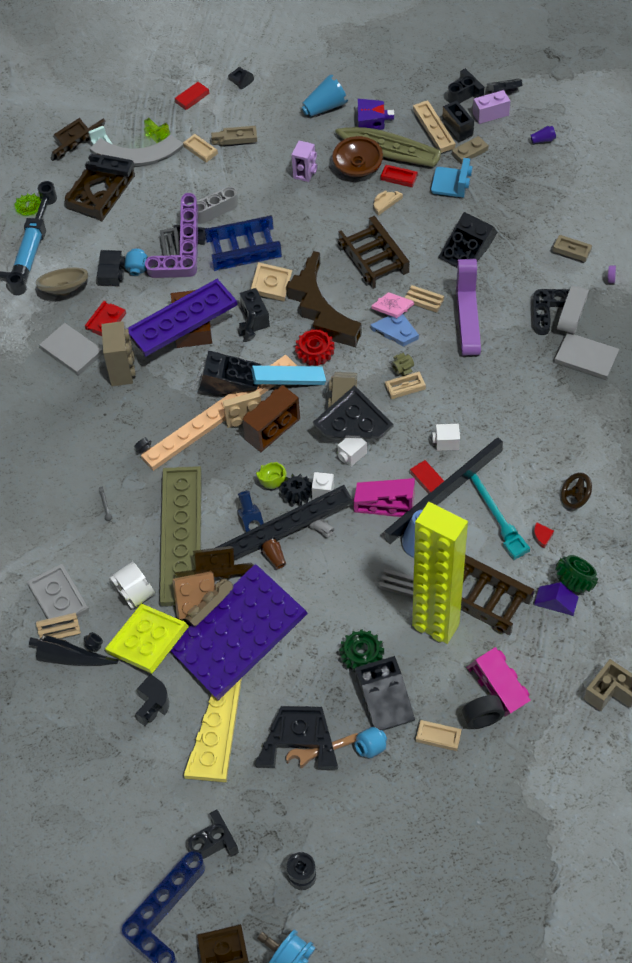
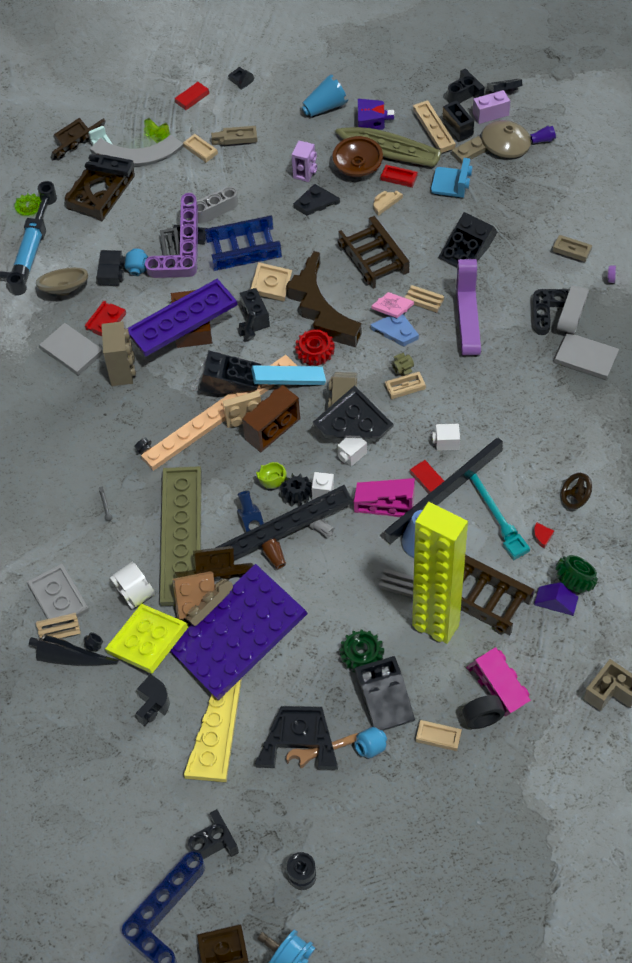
(315, 200): none -> black wing
(506, 139): none -> dark tan dish

